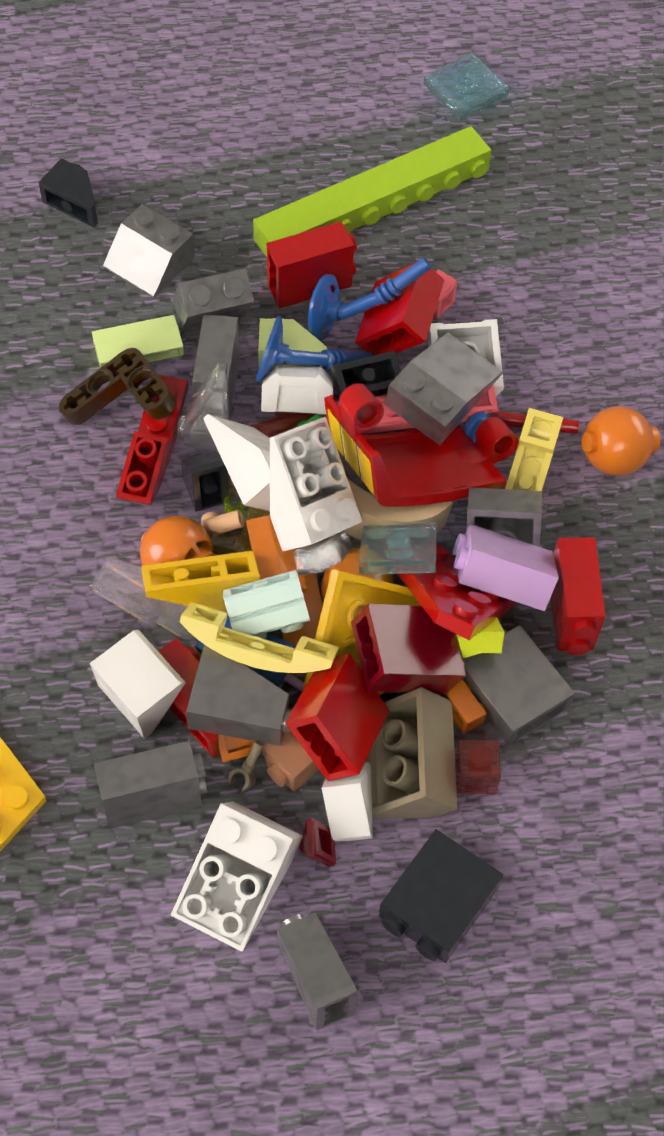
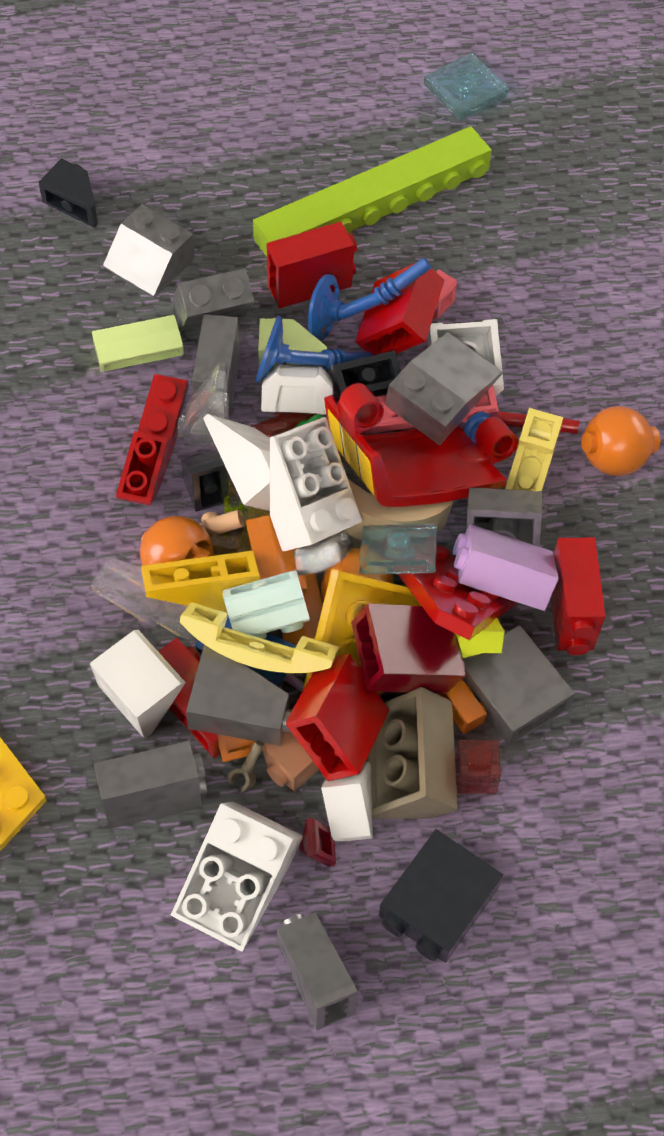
(124, 373): dark brown beam -> none

